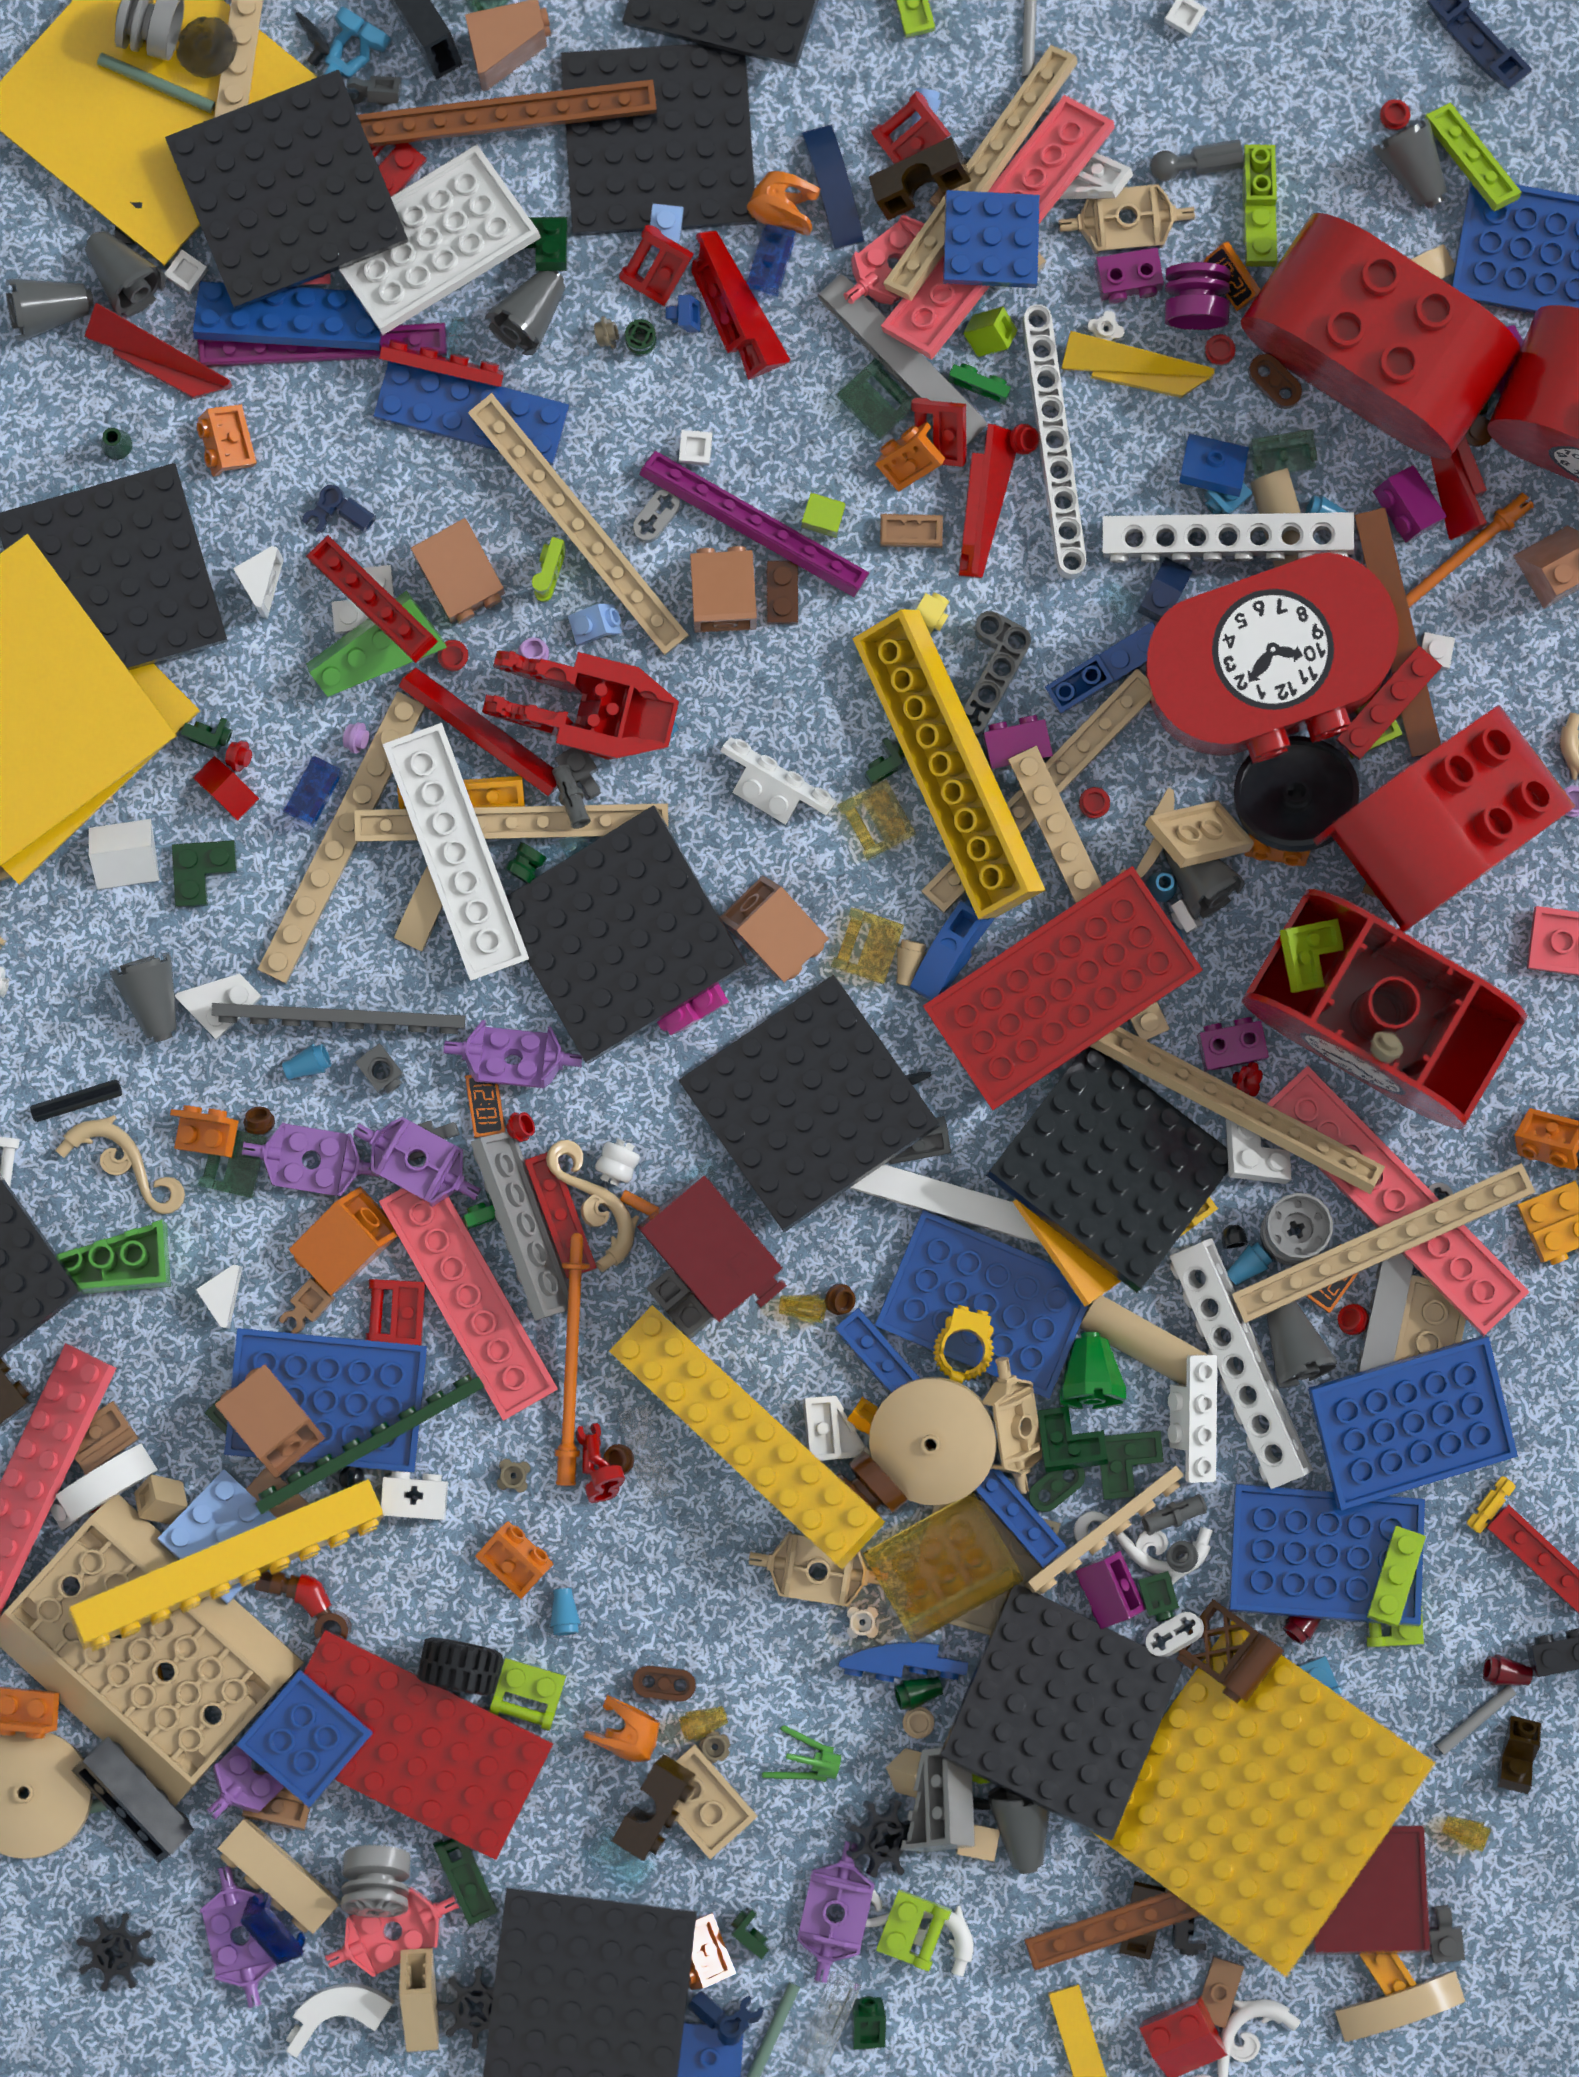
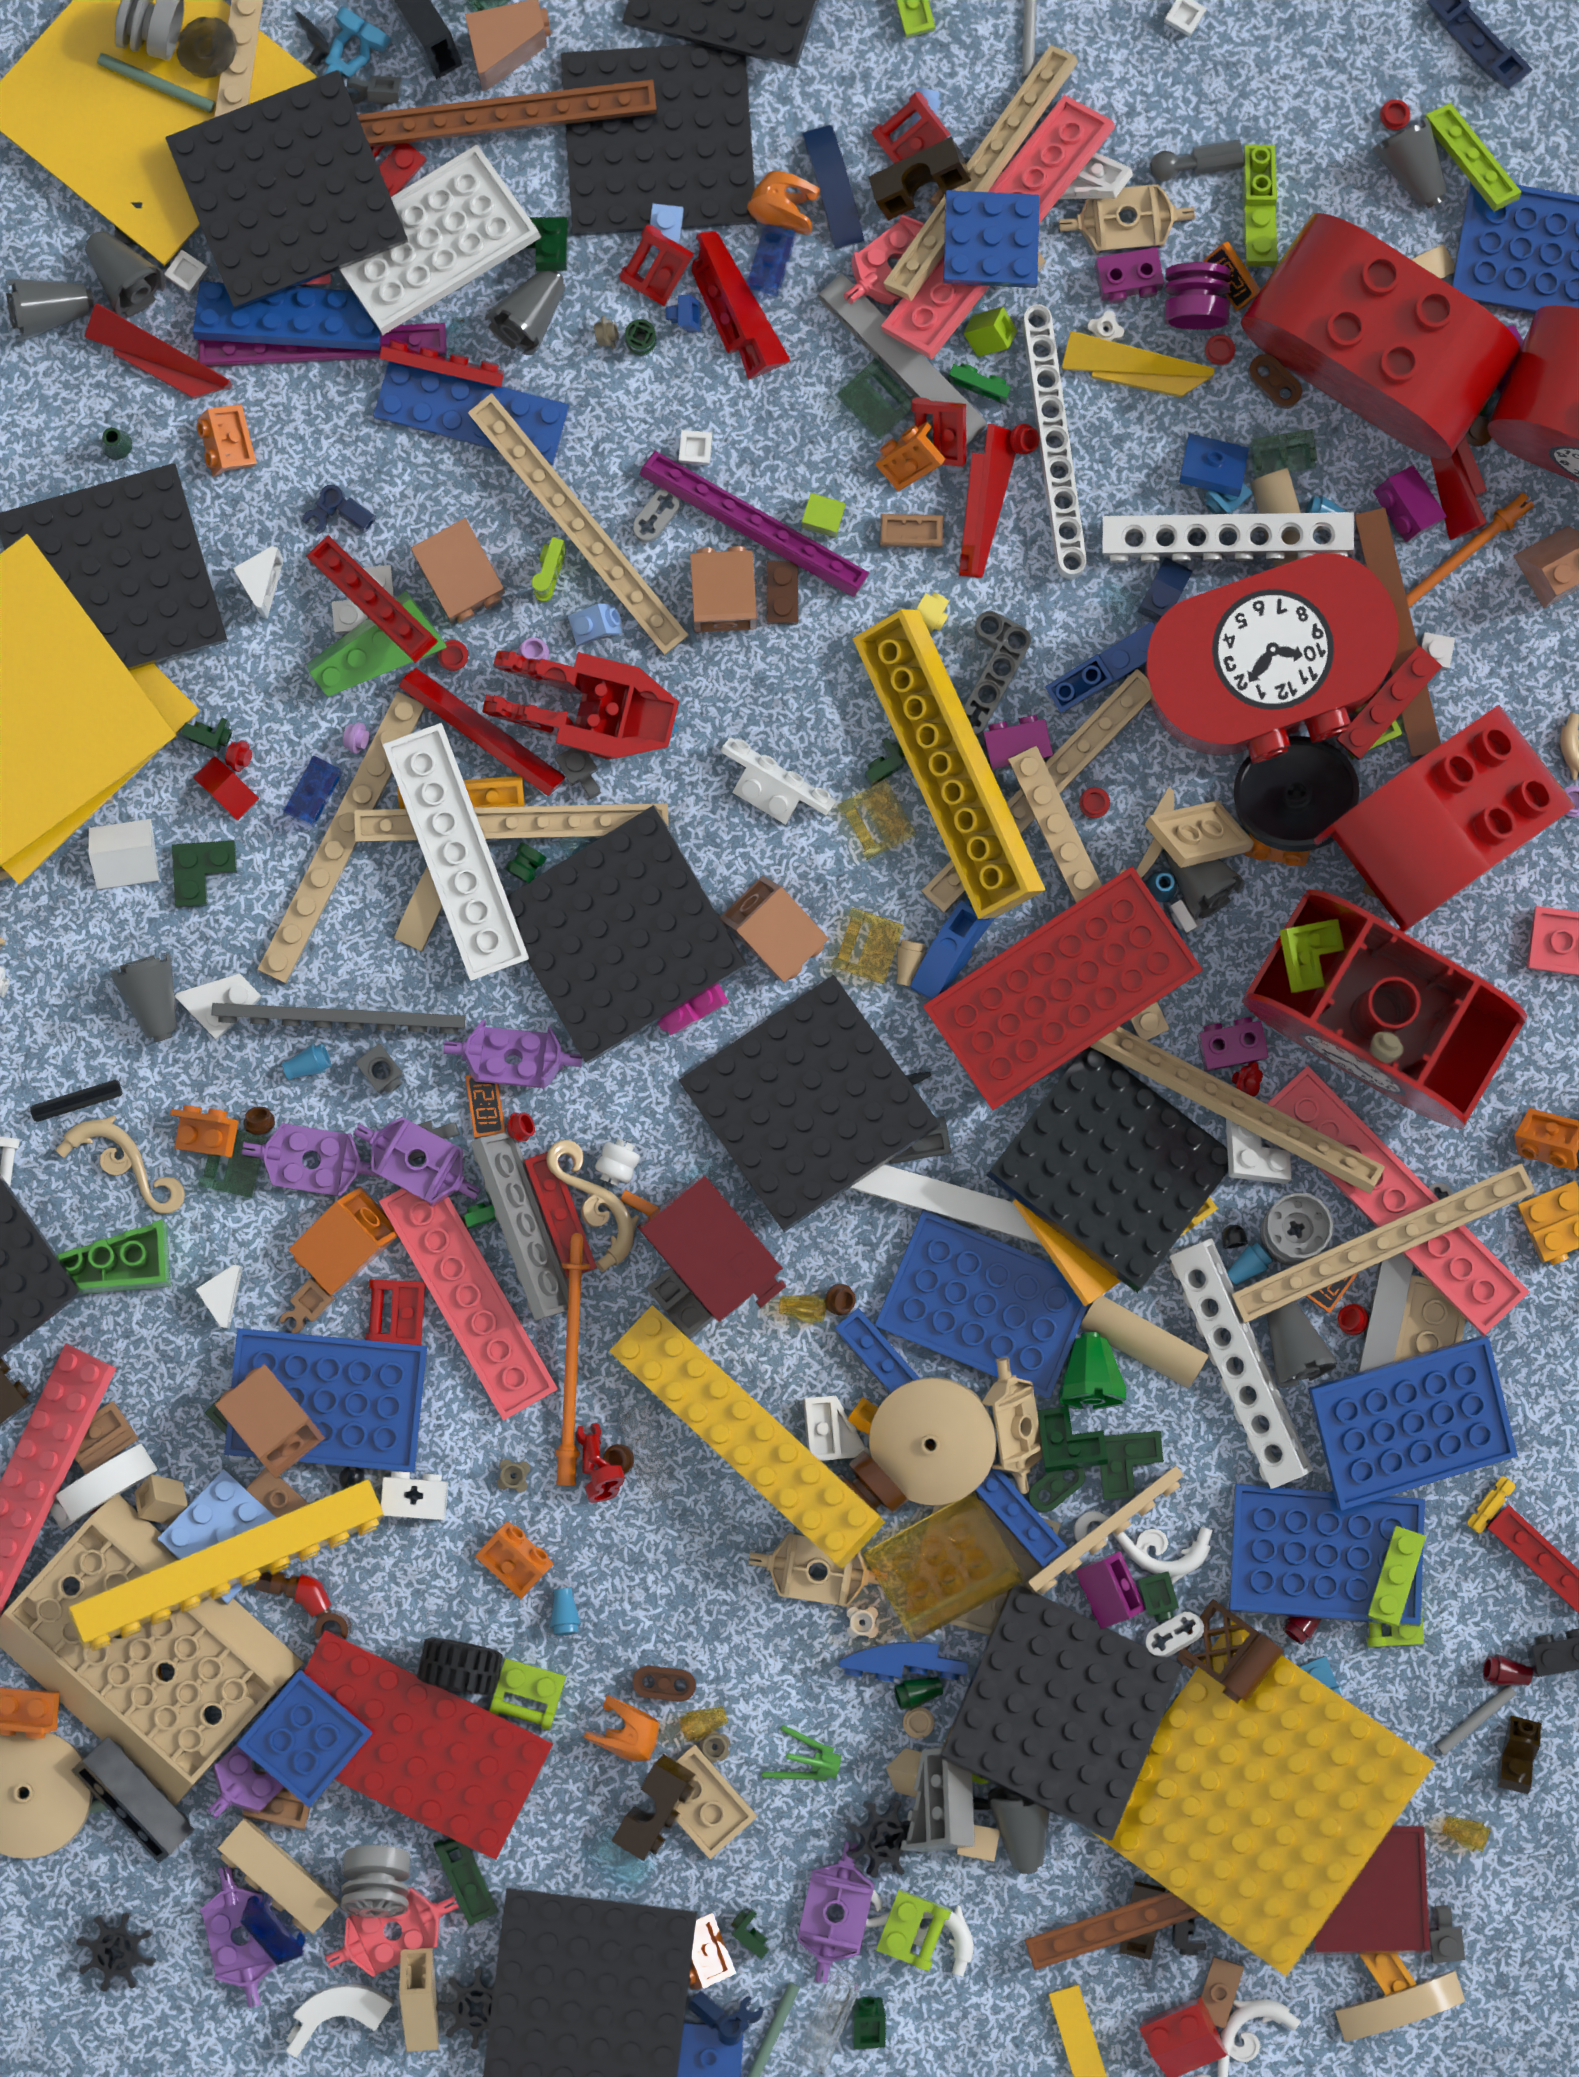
(356, 1449): dark green plate -> none
(571, 796): dark grey pin -> none
(975, 1323): yellow piece -> none
(1174, 1514): dark grey pin -> none
(1176, 1550): dark grey plate -> none
(1195, 1418): white bracket -> none

